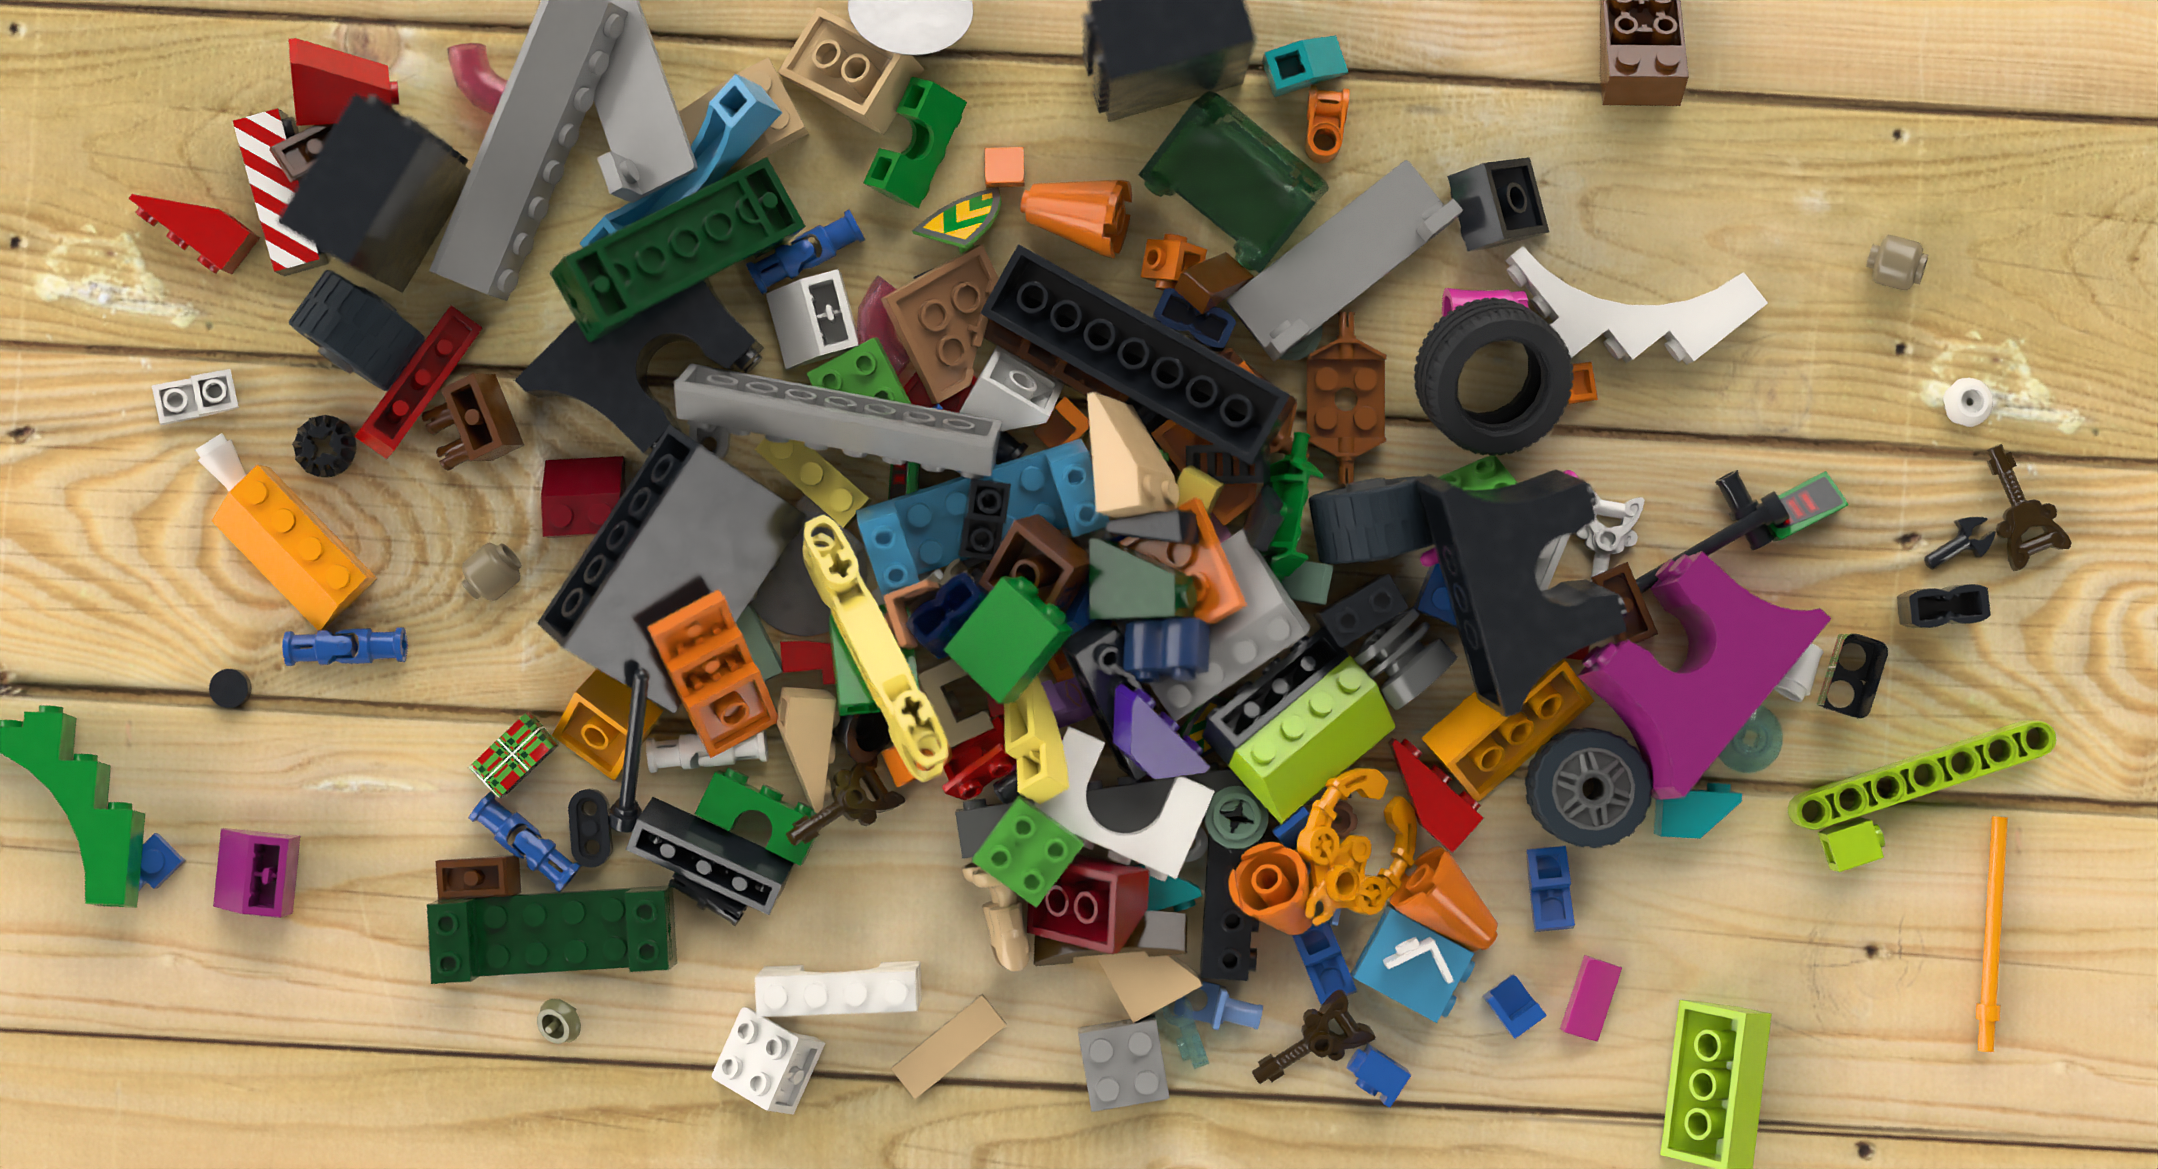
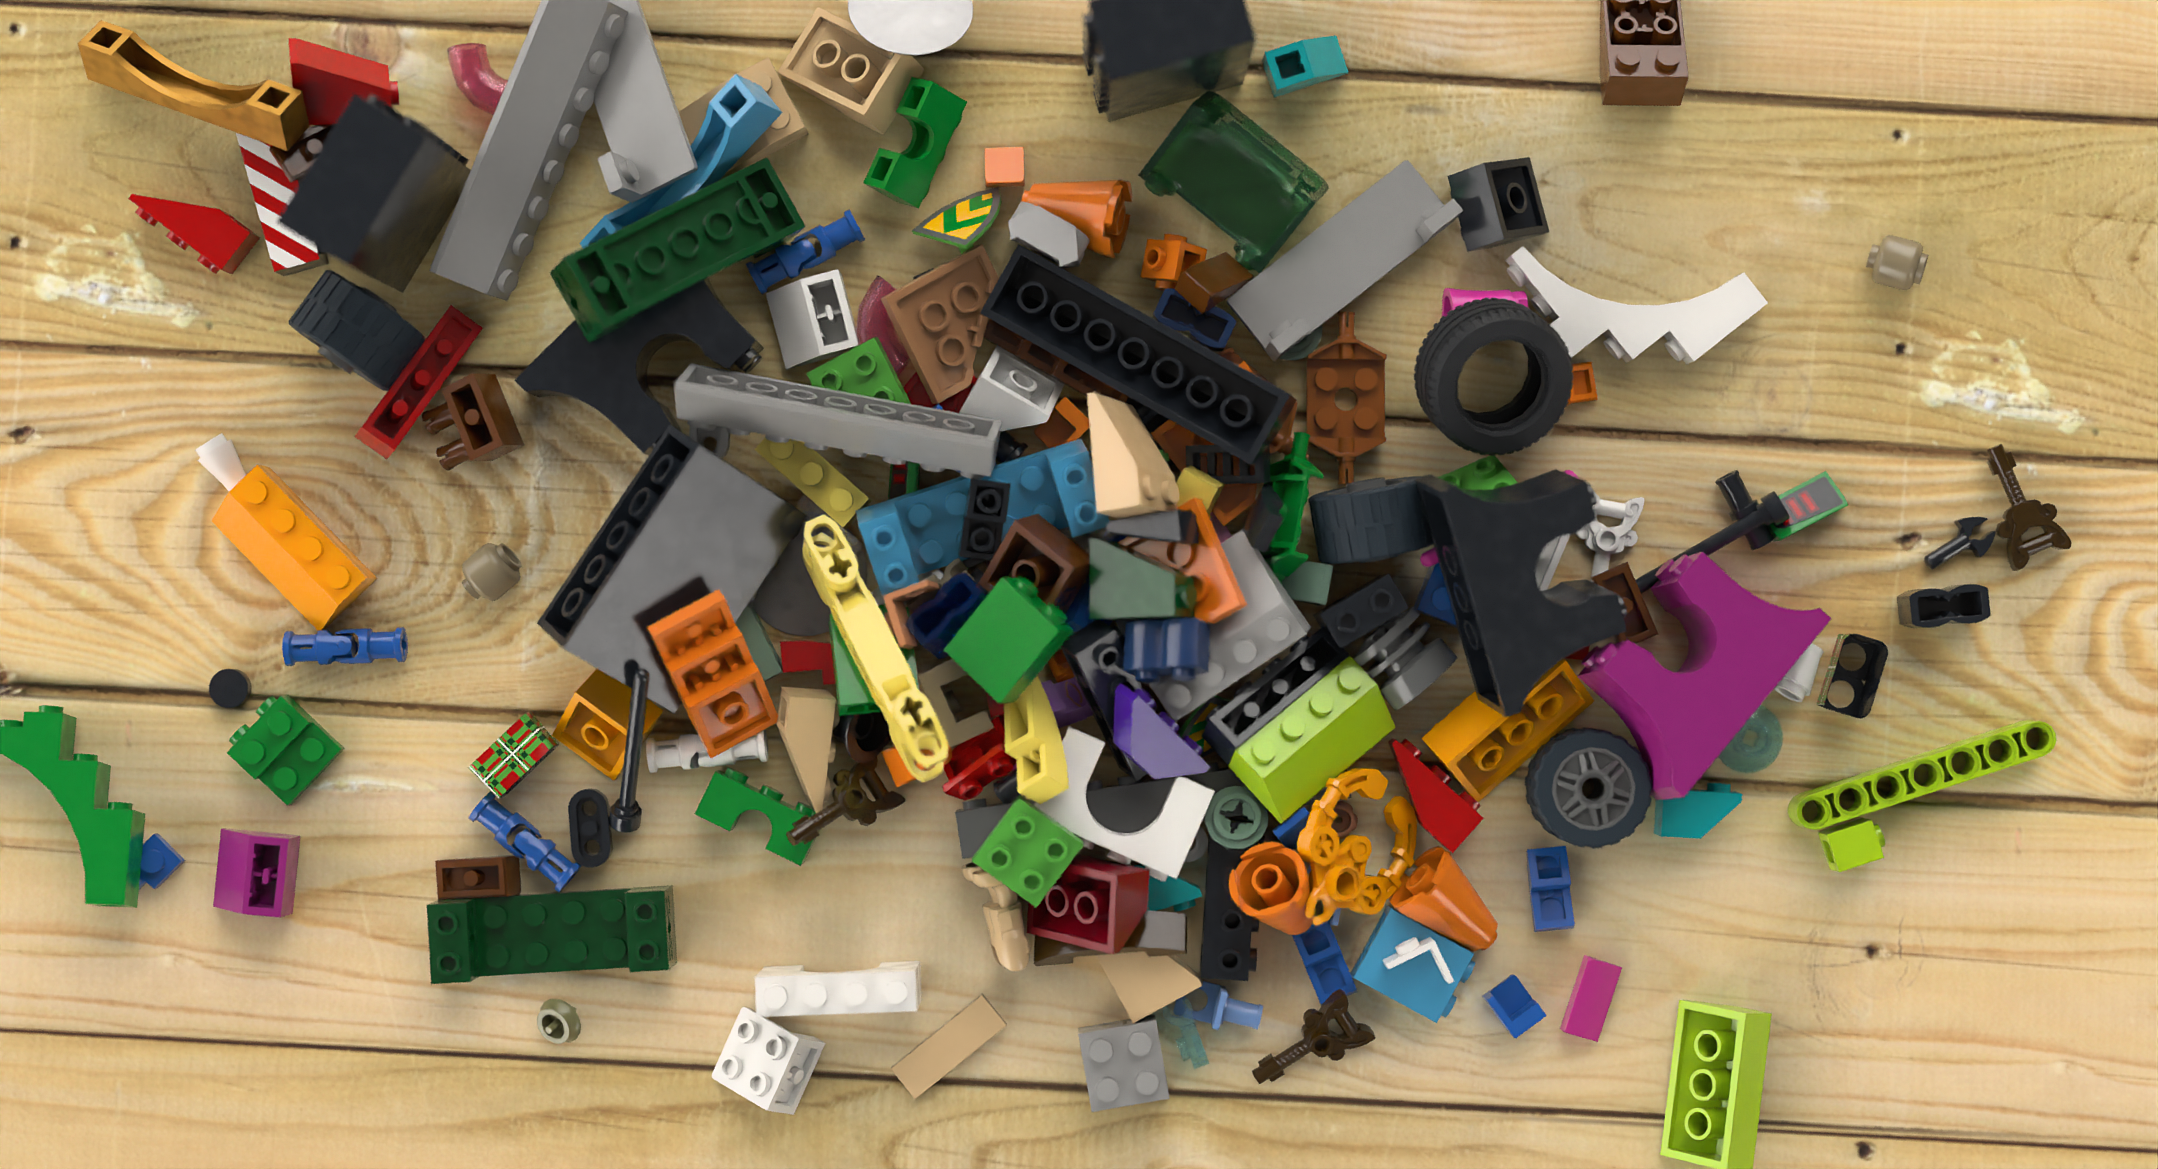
(128, 64): none -> pearl gold arch
(195, 397): white slope -> none
(284, 748): none -> green plate
(341, 441): black gear -> none
(580, 494): dark red slope -> none
(708, 898): black pin -> none
(710, 855): black brick -> none
(1048, 235): none -> light grey slope
(1326, 116): orange piece -> none
(1378, 1073): blue brick -> none
(1956, 405): white plate -> none
(1988, 1010): light orange bar -> none

